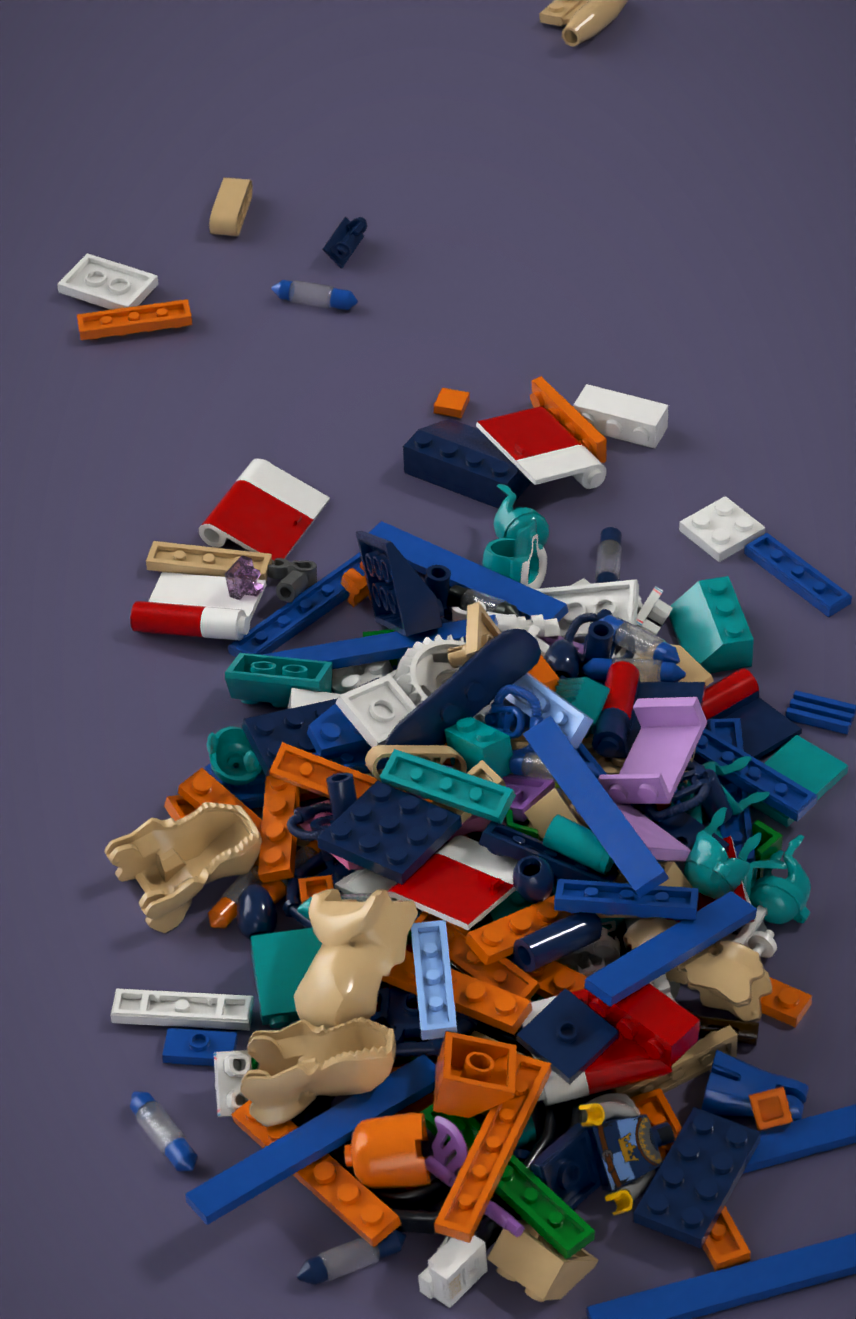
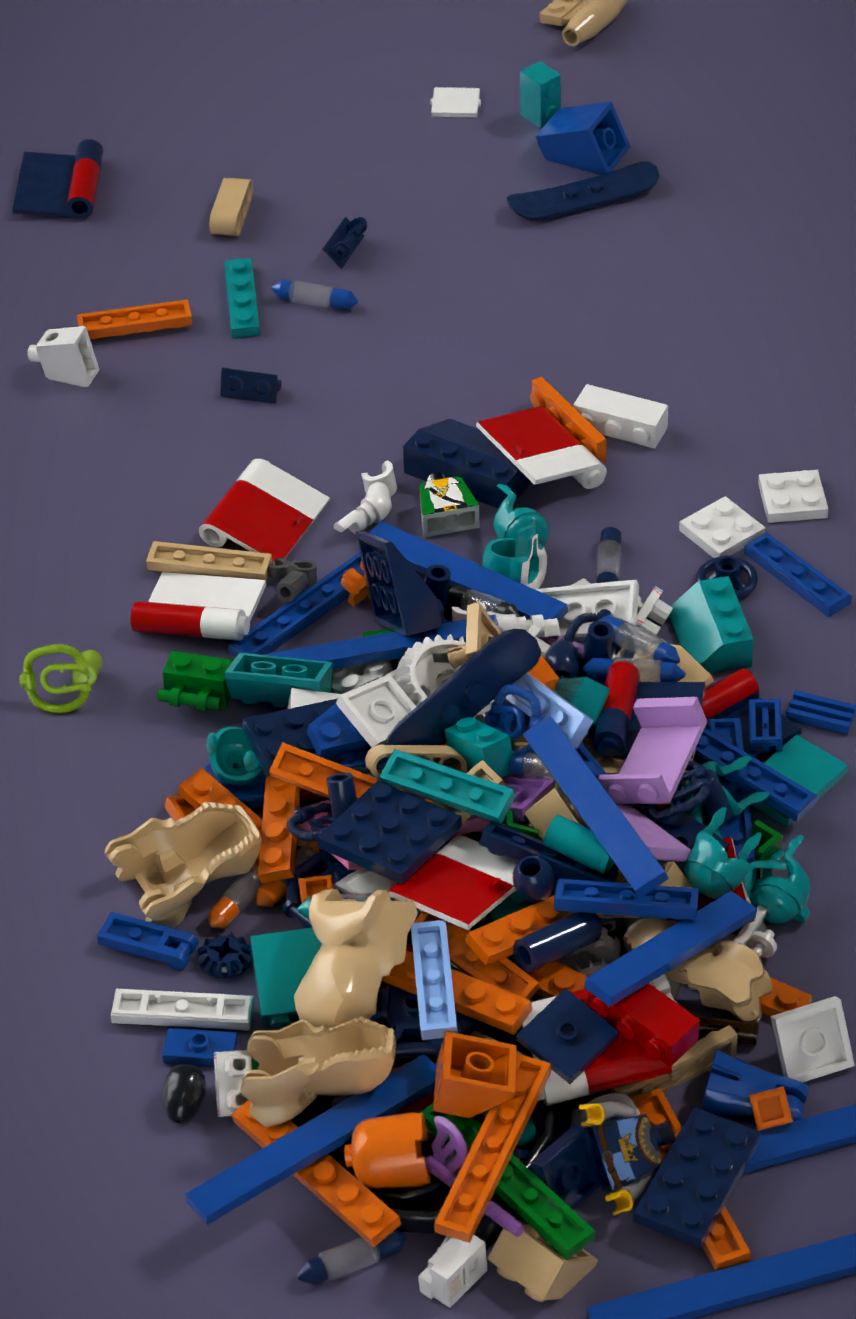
(59, 182): none -> dark blue door
(66, 356): none -> white torso
(83, 673): none -> lime piece
(107, 283): white plate -> none
(148, 940): none -> blue plate
(163, 1131): piece -> none
(183, 1092): none -> black animal
(195, 681): none -> green brick
(233, 962): none -> dark blue gear
(241, 298): none -> teal plate
(242, 579): clear purple tile -> none
(249, 385): none -> dark blue hinge
(256, 911): dark blue animal -> none
(375, 504): none -> white piece
(447, 506): none -> white torso
(451, 402): orange tile -> none
(455, 102): none -> white piece
(539, 93): none -> teal brick
(585, 138): none -> blue slope
(586, 193): none -> dark blue piece
(730, 567): none -> dark blue piece
(766, 740): none -> blue tile
(793, 496): none -> white plate
(813, 1040): none -> white tile

